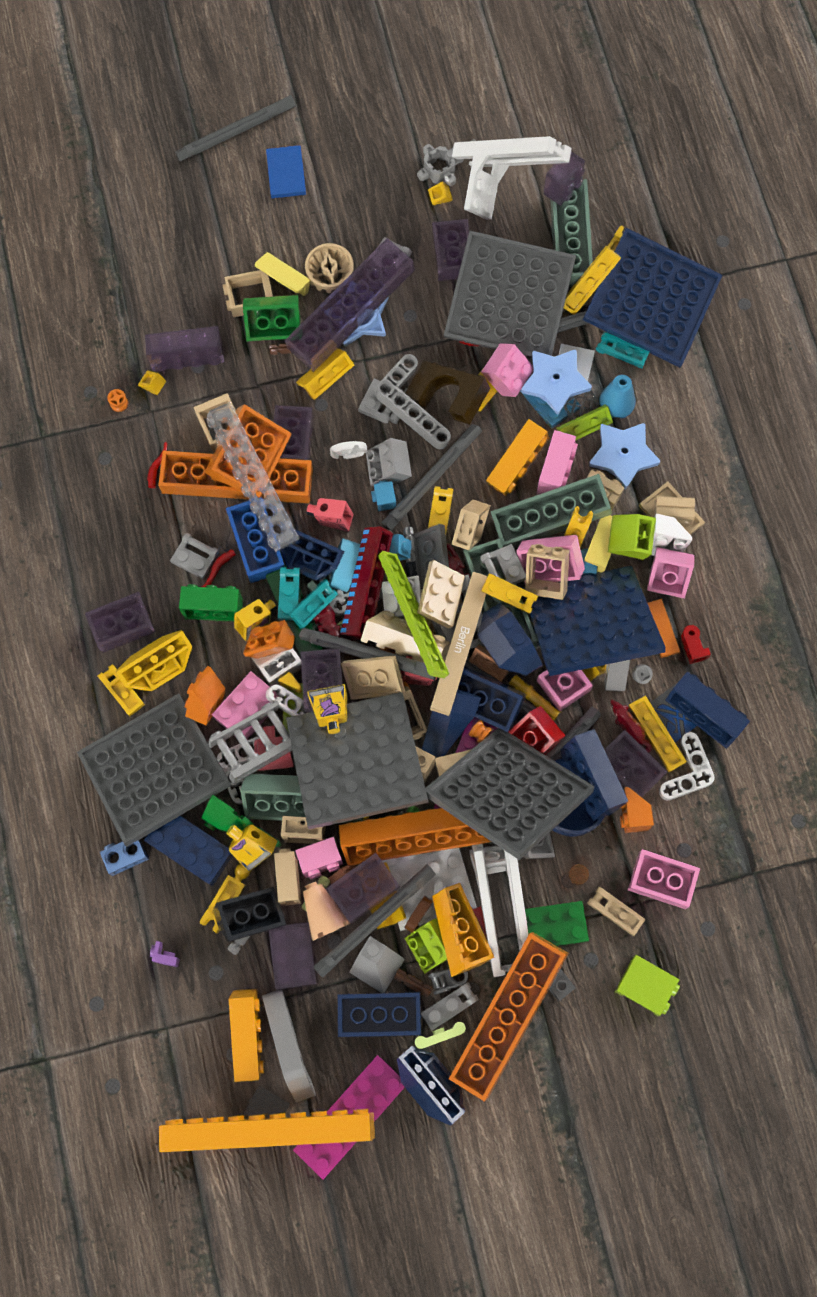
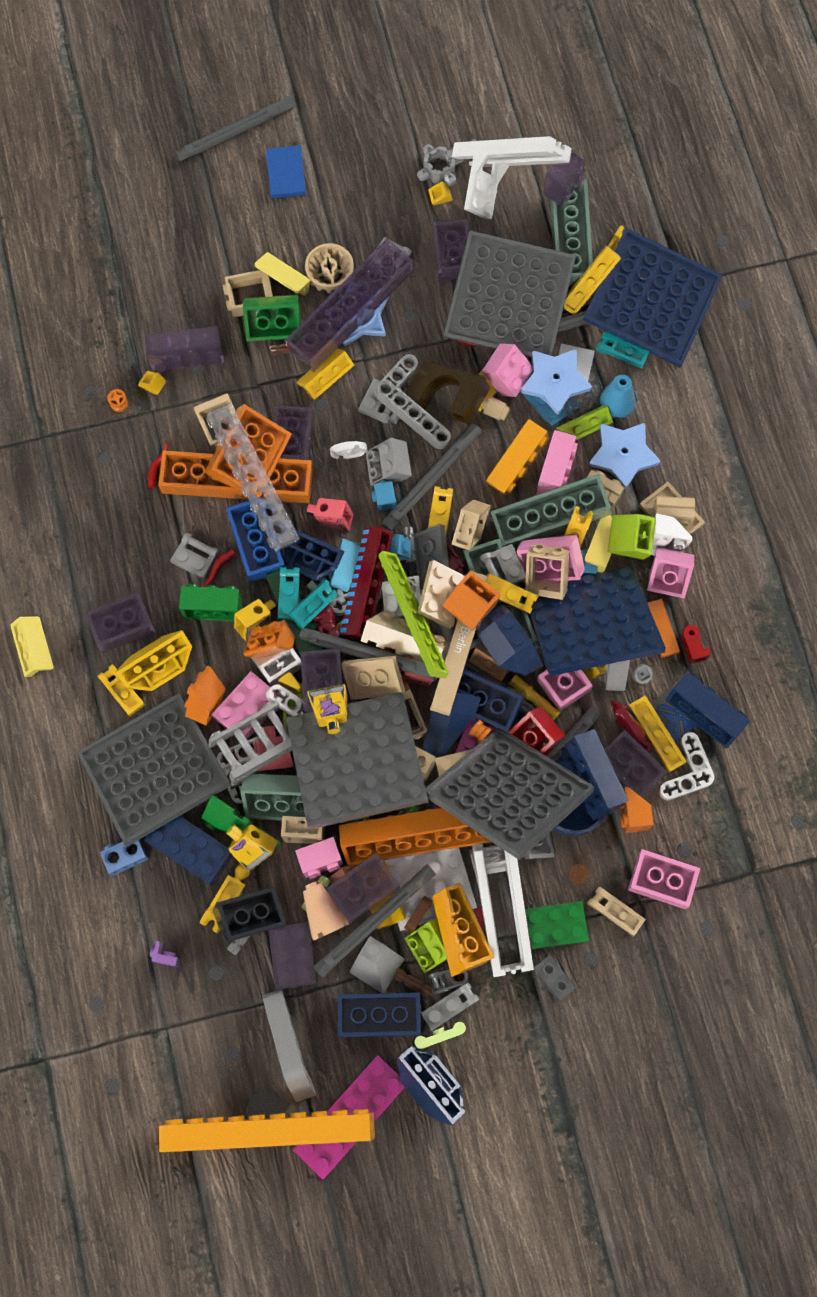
(31, 645): none -> light yellow panel
(245, 1035): light orange wedge -> none
(287, 877): tan window -> none
(471, 600): none -> orange slope
(495, 408): none -> tan brick
(508, 1016): orange brick -> none
(648, 985): lime panel -> none

